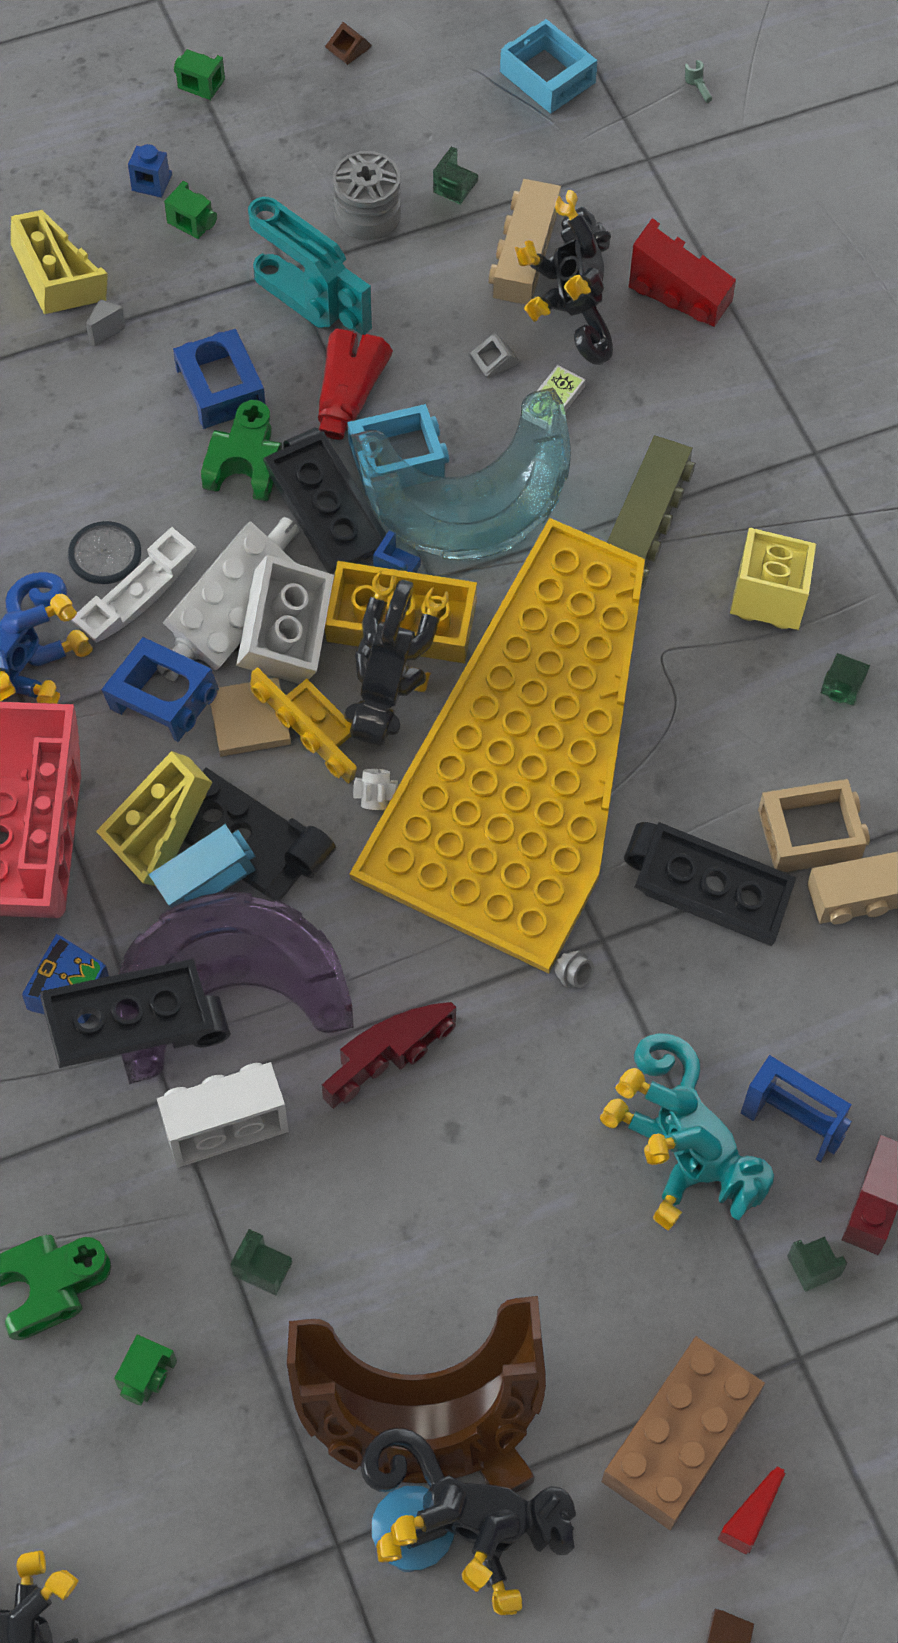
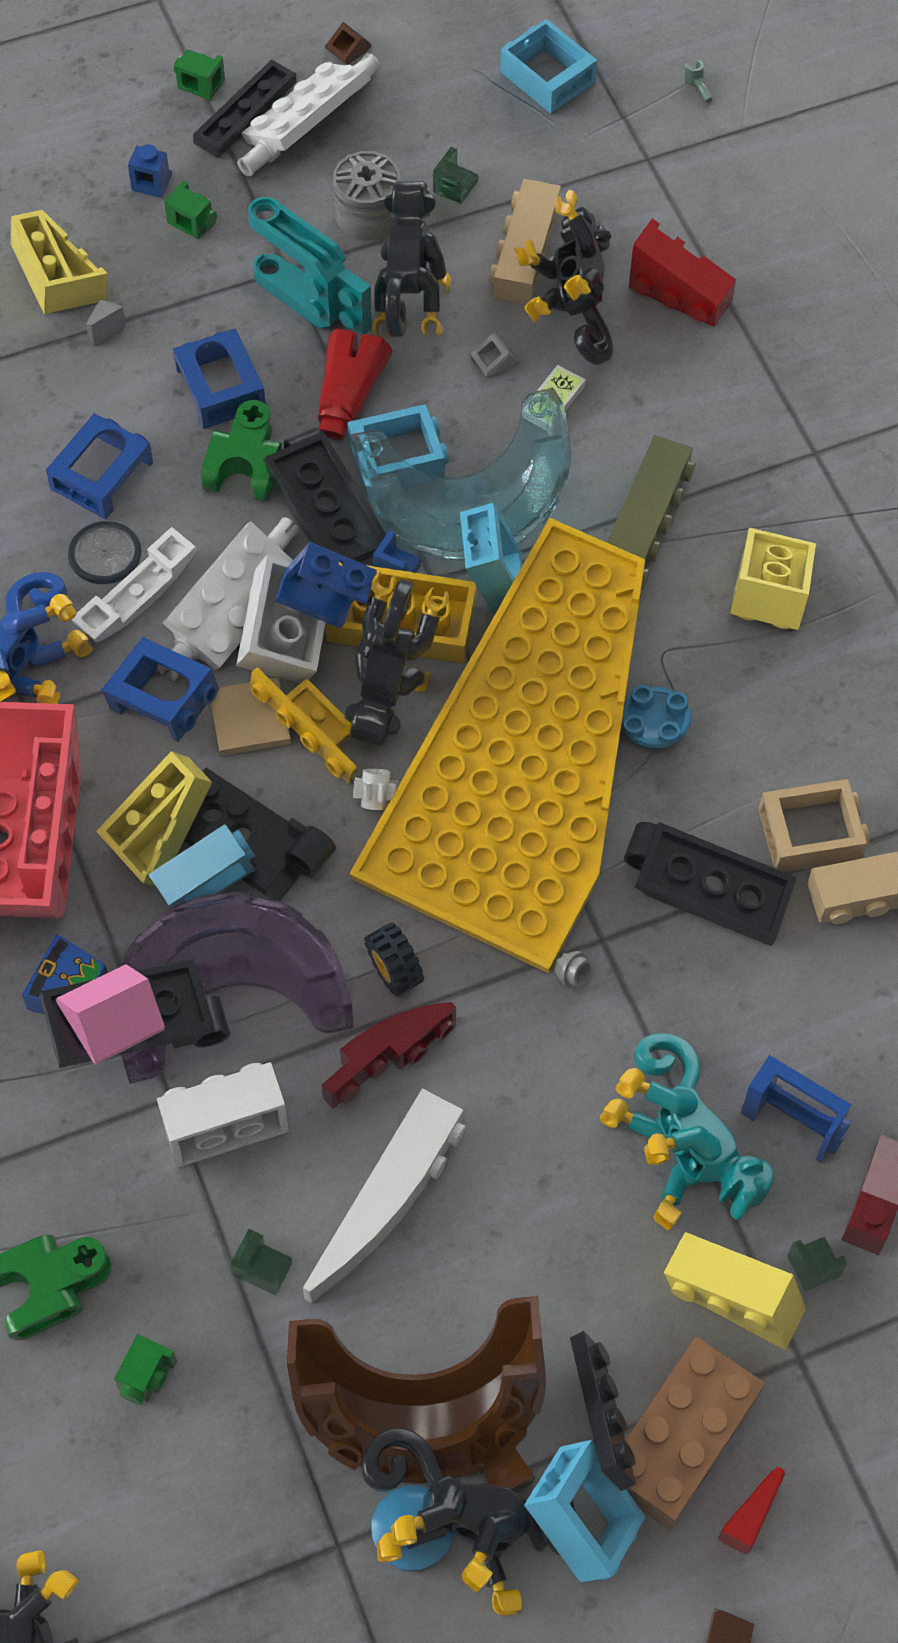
(83, 491): none -> blue panel
(112, 1013): none -> bright pink slope
(248, 103): none -> black plate
(302, 110): none -> white plate
(322, 587): none -> blue panel
(391, 1189): none -> white slope
(394, 959): none -> black wheel
(407, 253): none -> black animal
(496, 556): none -> medium azure window
(551, 1509): none -> medium azure window
(604, 1416): none -> black plate
(656, 716): none -> dark azure dish
(737, 1288): none -> light yellow wedge
(844, 679): clear green bracket -> none

